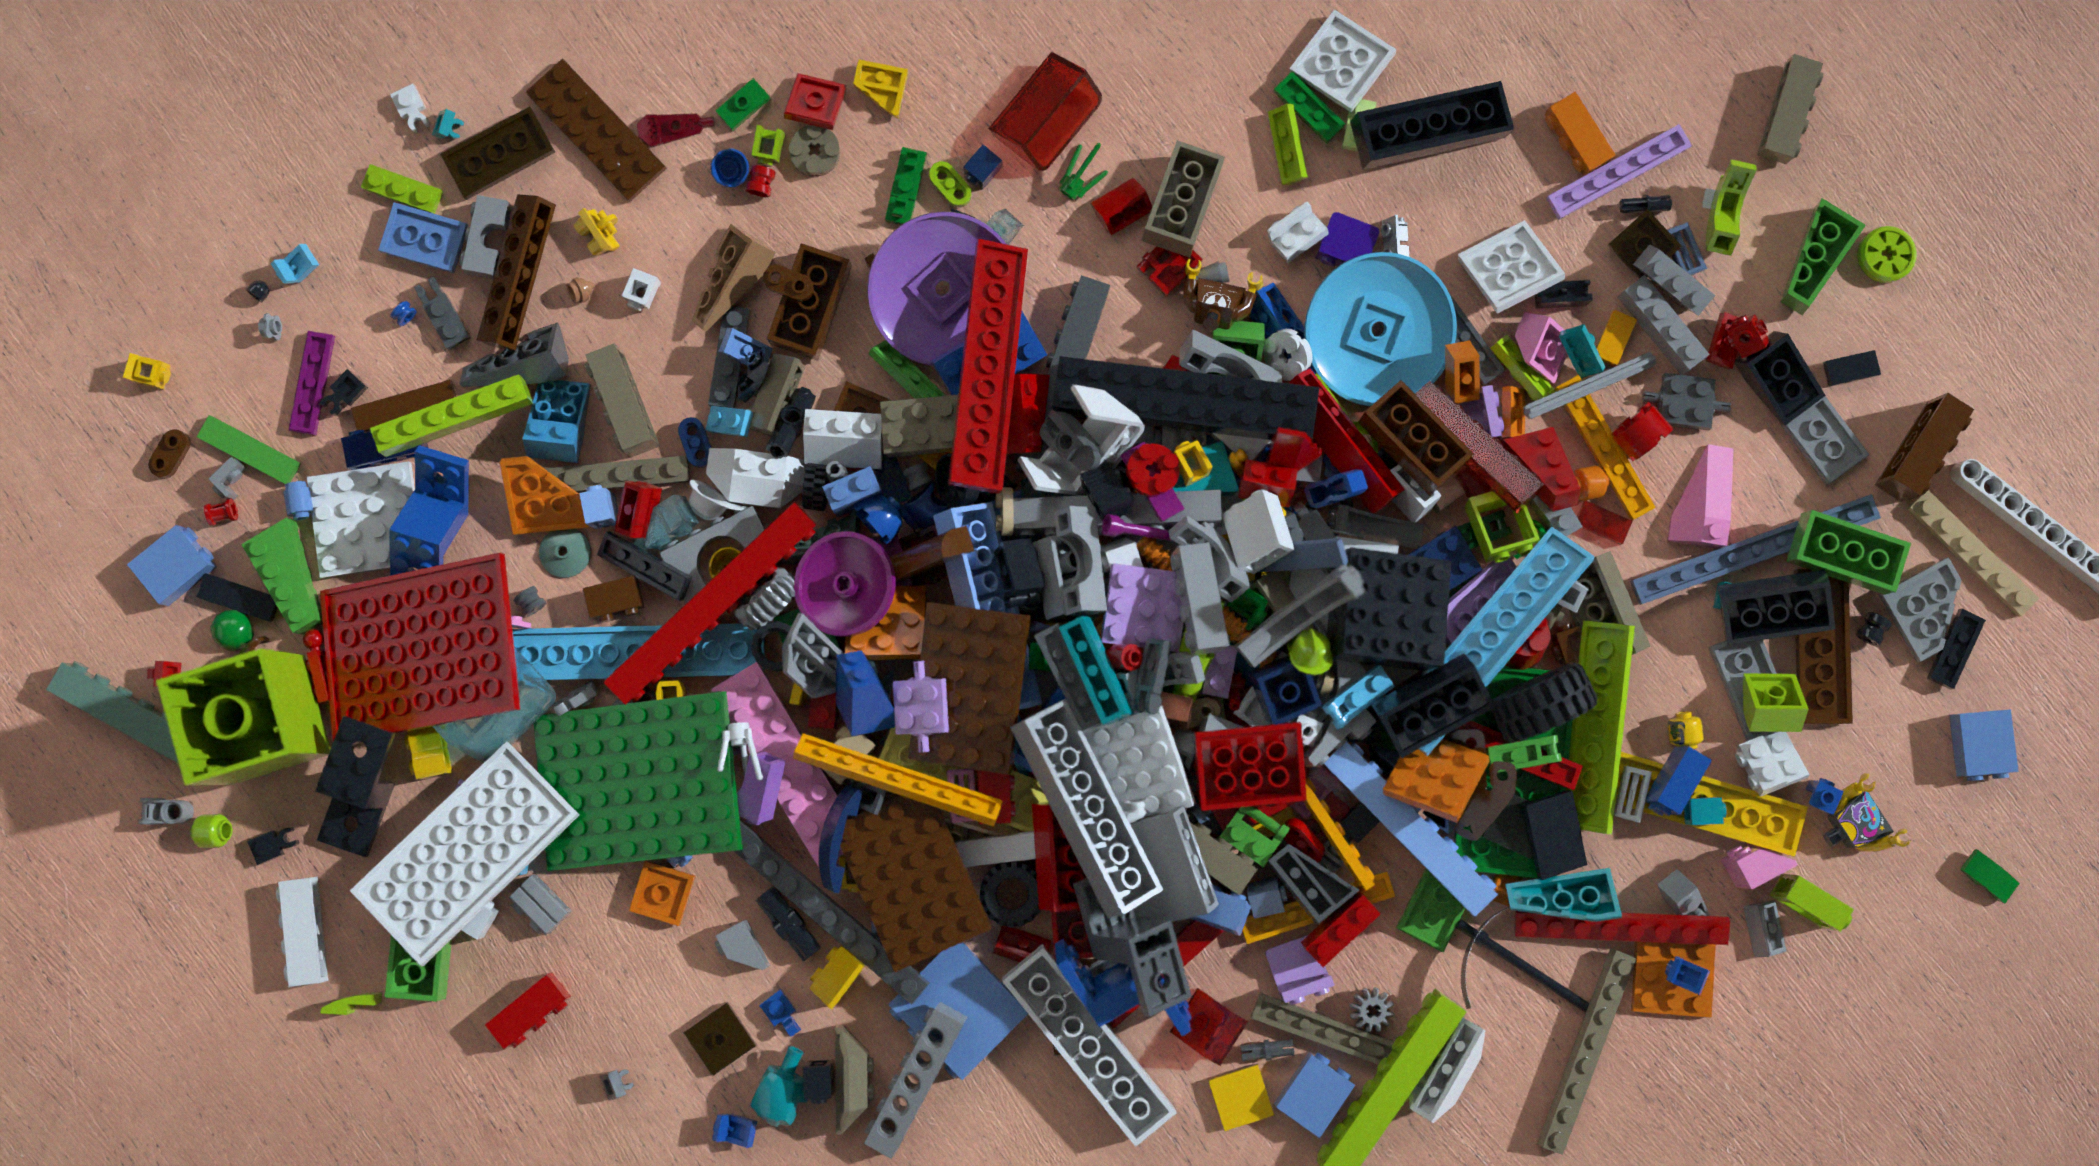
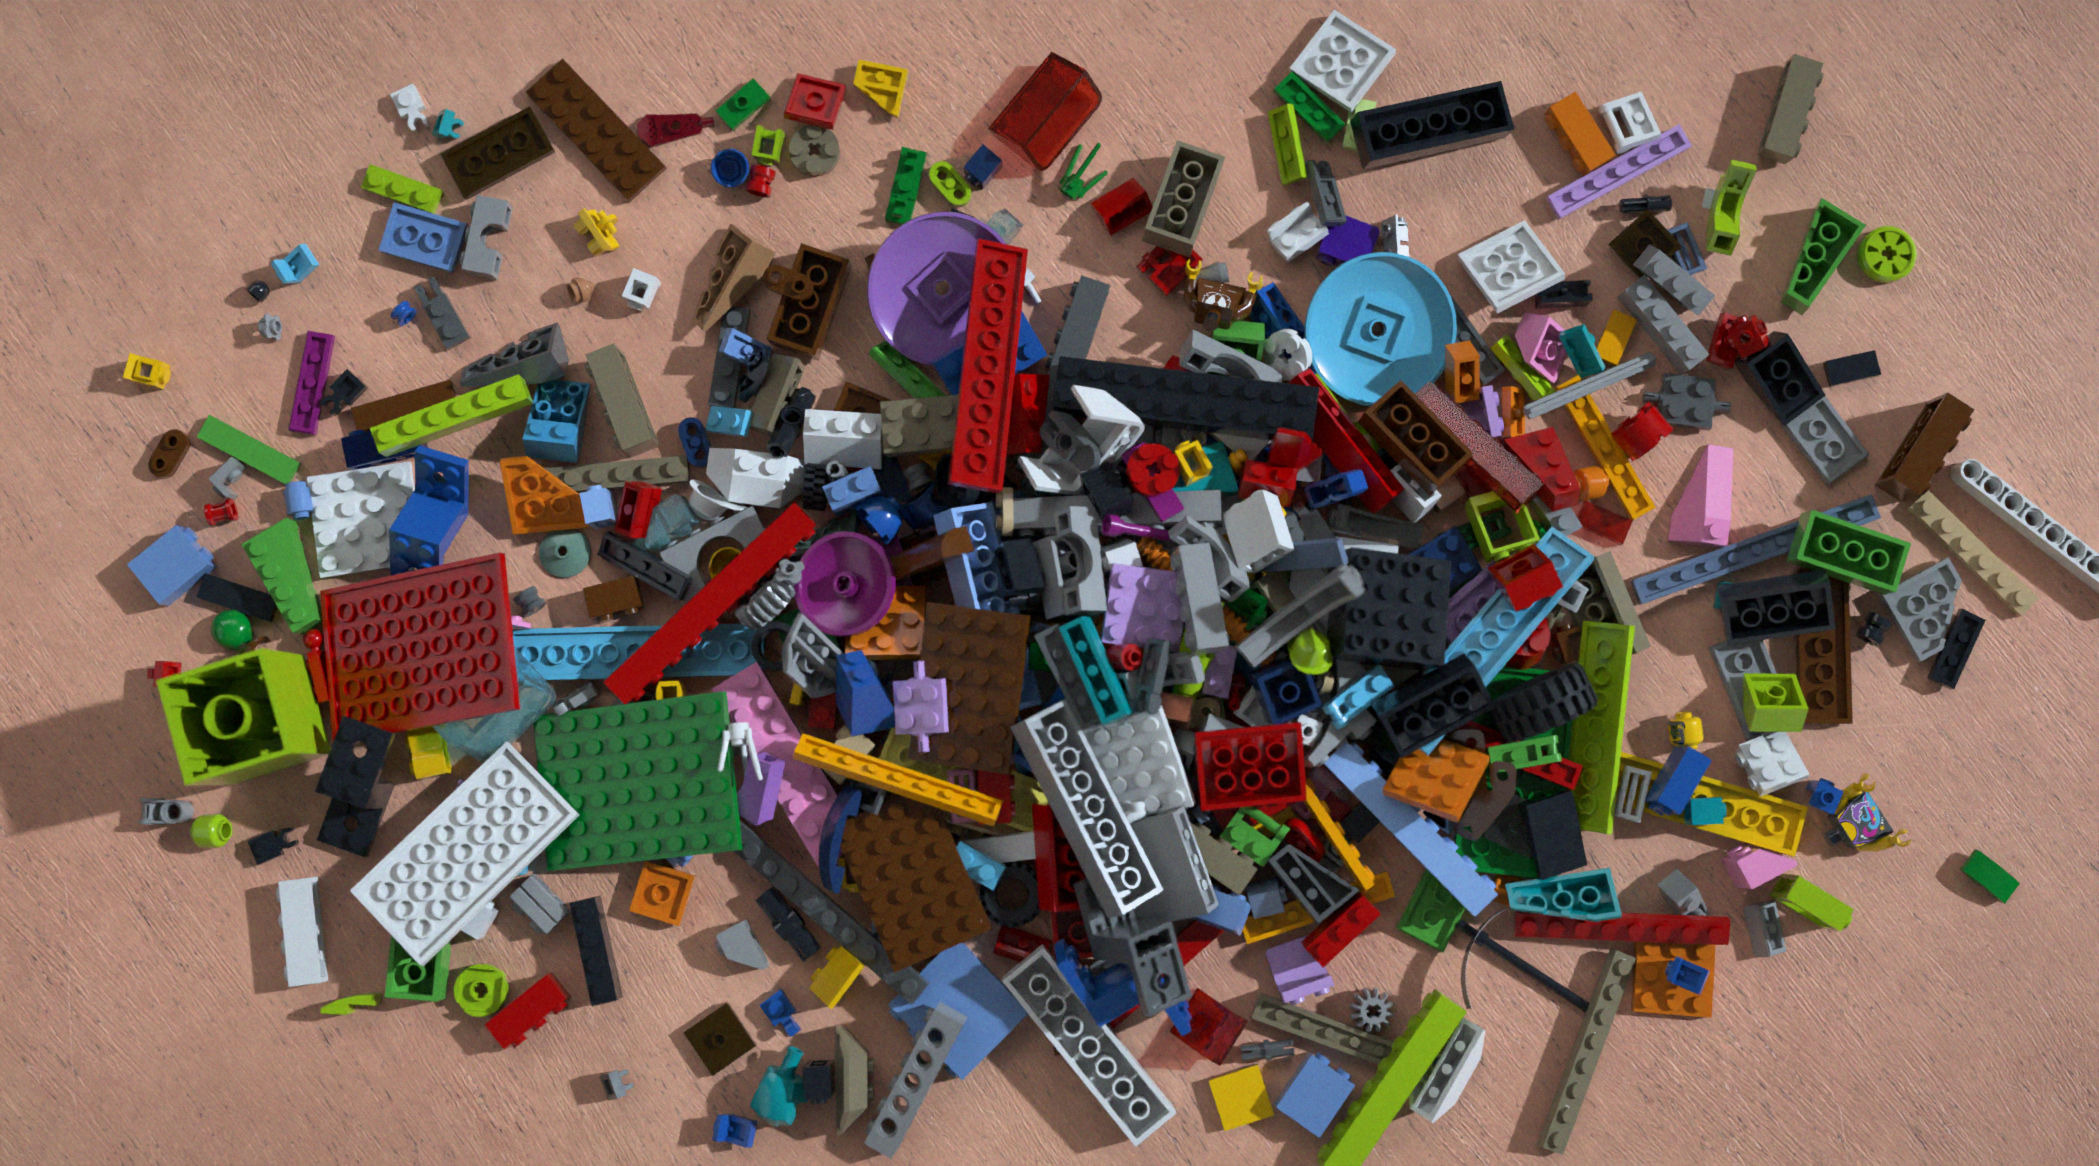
(113, 706): sand green brick -> none
(472, 977): none -> lime plate
(516, 272): reddish brown brick -> none
(596, 950): none -> black brick
(793, 577): none -> light grey plate
(981, 866): none -> medium azure plate
(1029, 276): none -> white hand
(1325, 193): none -> dark grey hinge
(1526, 577): none -> red slope
(1636, 118): none -> white plate
(1983, 744): medium blue brick -> none

